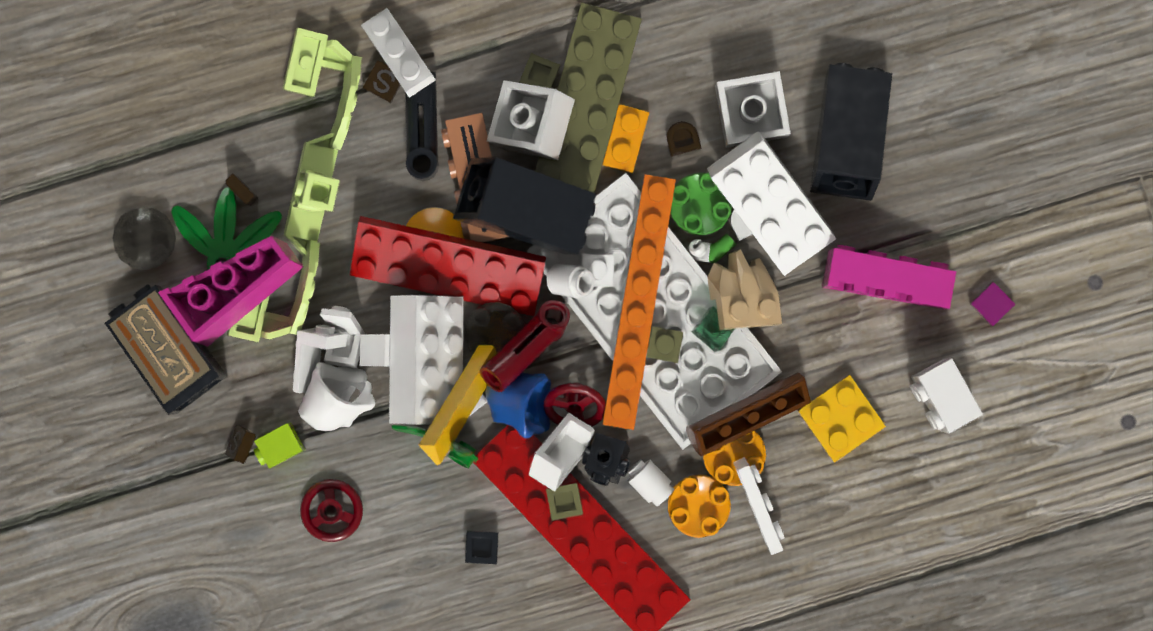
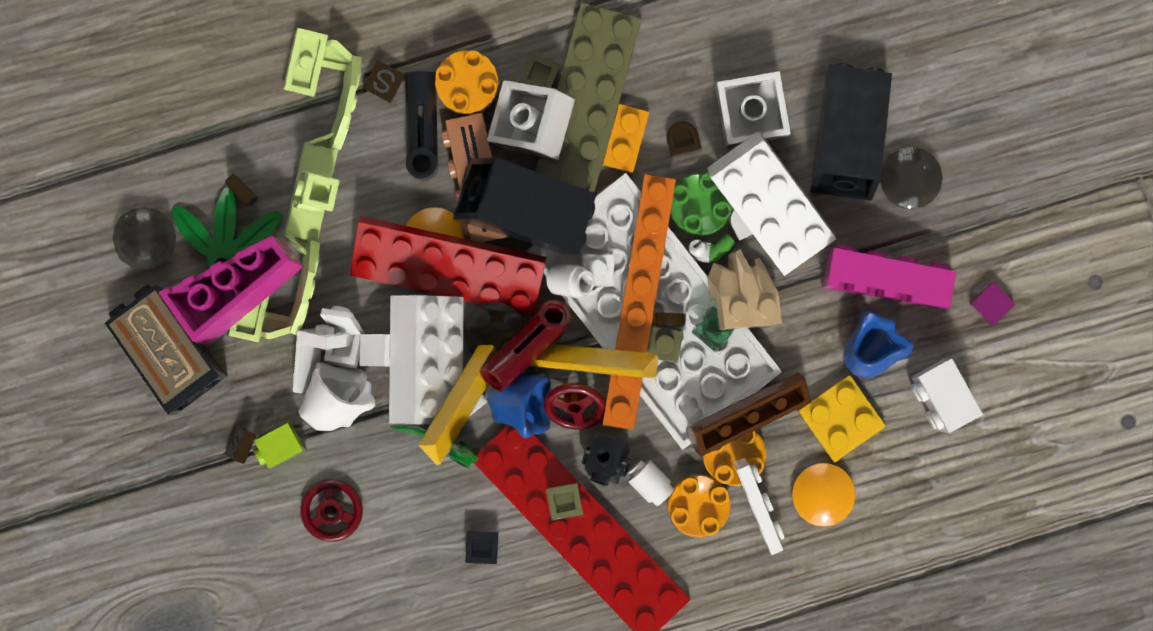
(398, 52): white plate -> none
(467, 83): none -> light orange brick
(561, 452): white panel -> none
(598, 361): none -> yellow slope
(669, 319): none -> dark brown tile
(823, 494): none -> light orange dish
(874, 346): none -> blue piece
(911, 178): none -> clear smoke dish

